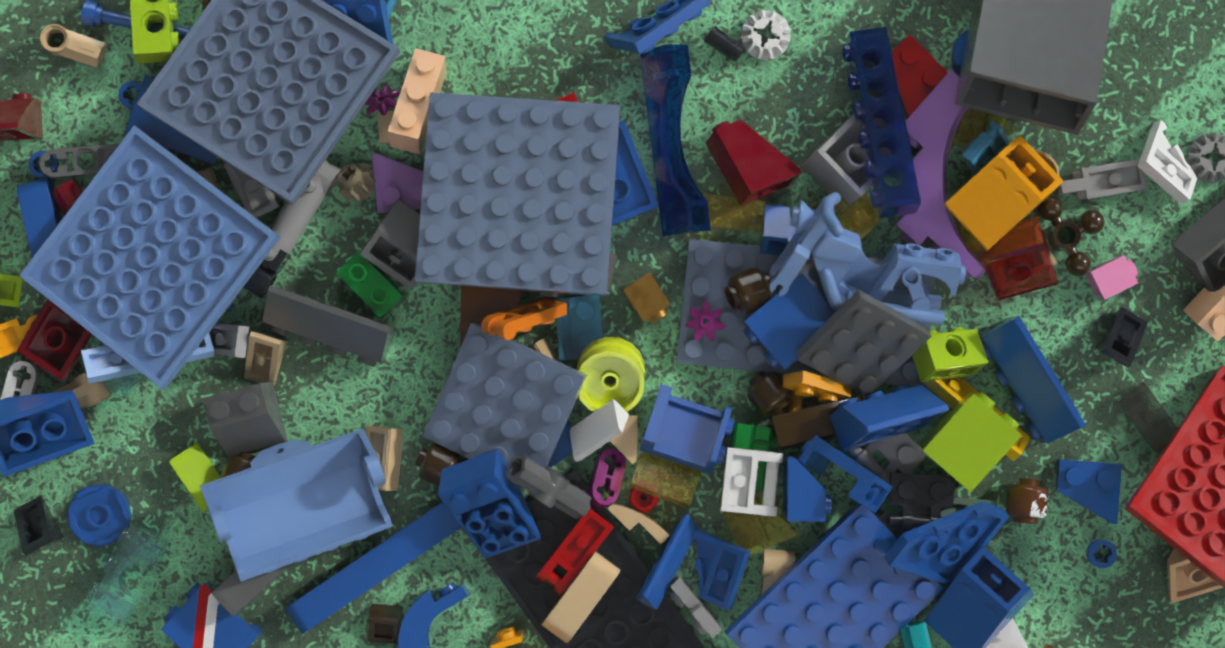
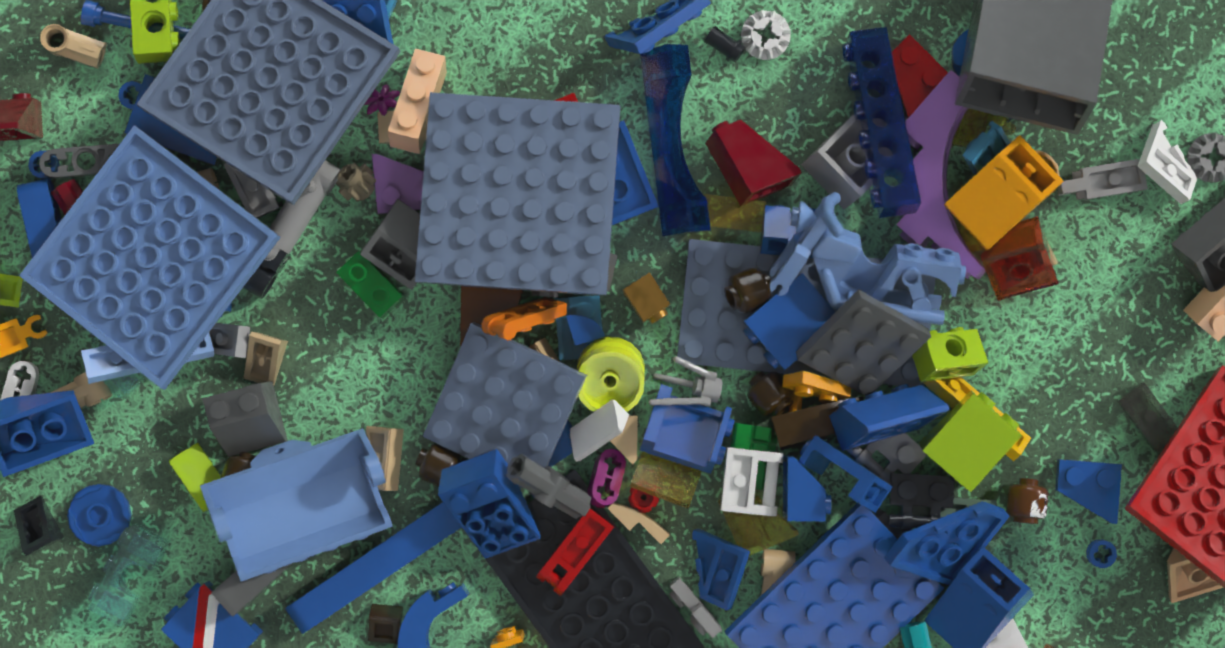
(54, 341): dark red slope -> none
(327, 324): dark grey slope -> none
(581, 597): tan beam -> none
(583, 329): none -> blue tile
(667, 562): blue slope -> none
(698, 321): magenta plant -> none
(706, 387): none -> light grey plant
(858, 216): clear yellow plate -> none
(1030, 381): blue slope -> none
(1089, 222): dark brown piece -> none
(1112, 277): bright pink brick -> none
(1123, 337): black slope -> none

